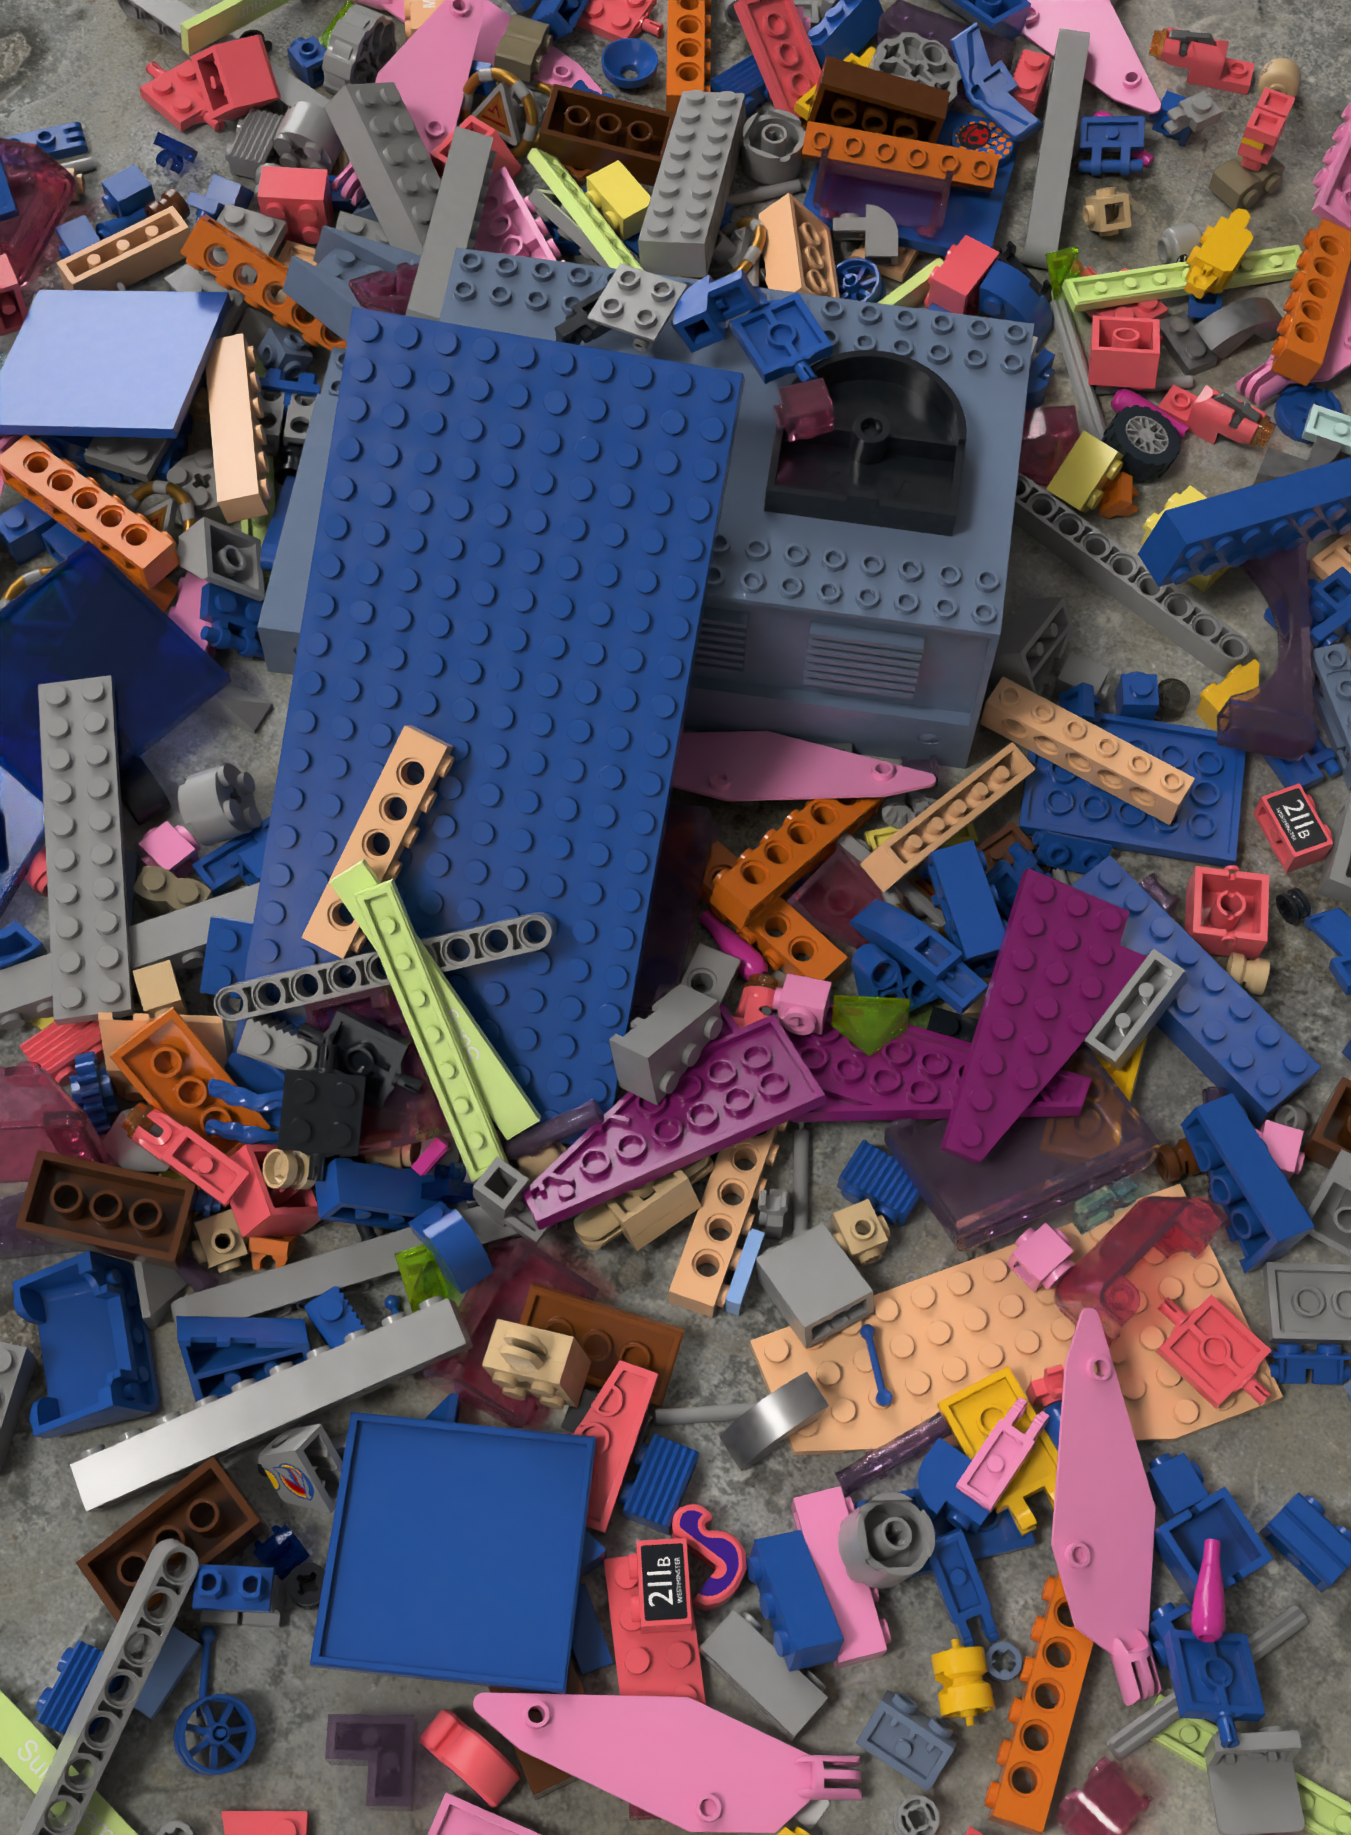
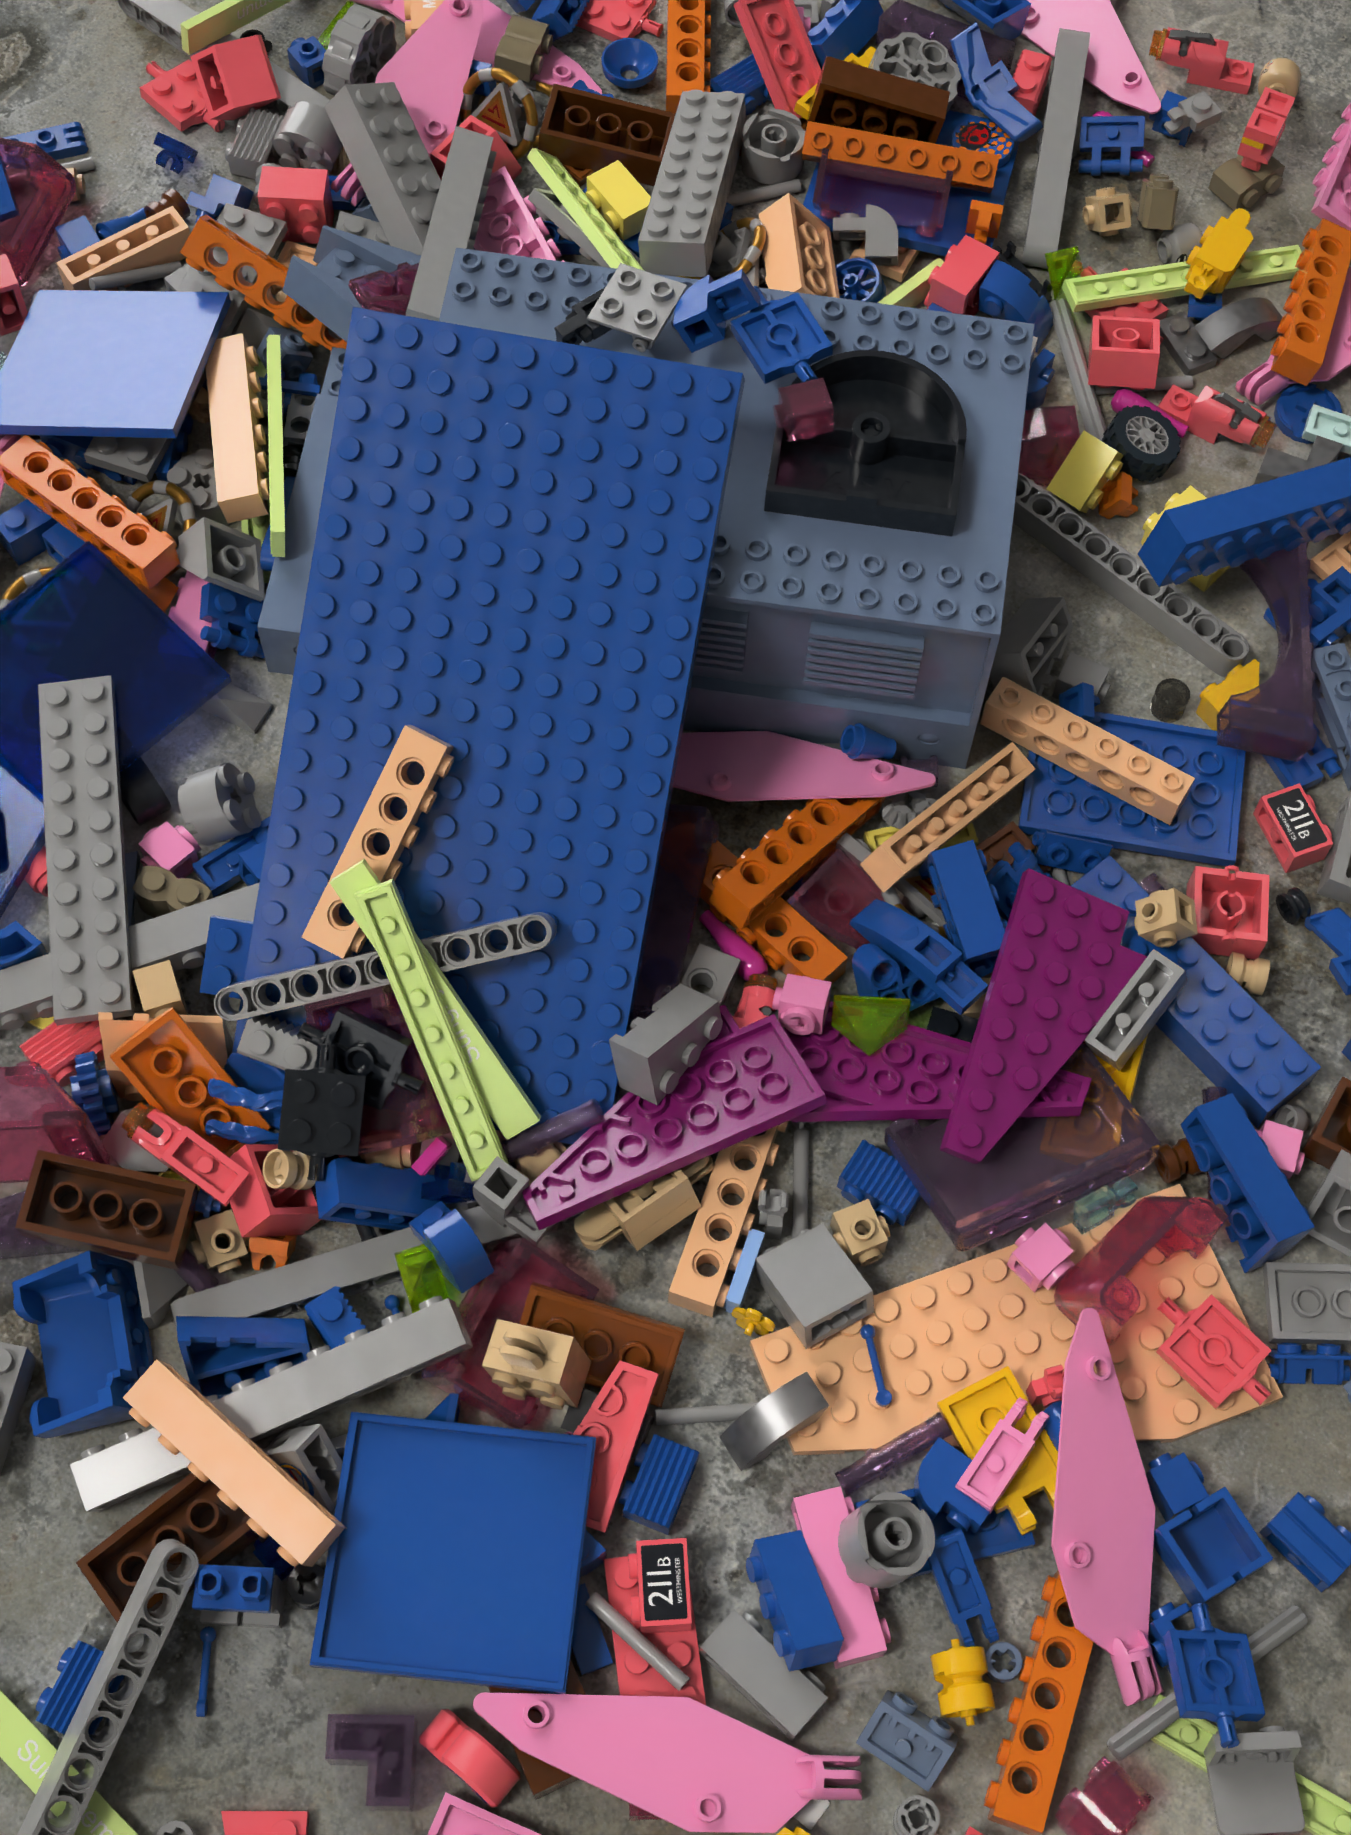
(127, 192): brick -> none
(133, 276): none -> light grey bar
(166, 1672): light blue tile -> none
(215, 1734): blue wheel -> none
(234, 1464): none -> light nougat brick
(275, 446): none -> yellowish green tile
(637, 1641): none -> light grey bar
(714, 1548): coral animal -> none
(753, 1320): none -> yellow plant
(864, 743): none -> blue cone
(984, 220): none -> orange tile
(1137, 695): blue brick -> none
(1157, 202): none -> dark tan brick
(1165, 917): none -> tan brick
(1208, 1605): dark pink piece -> none

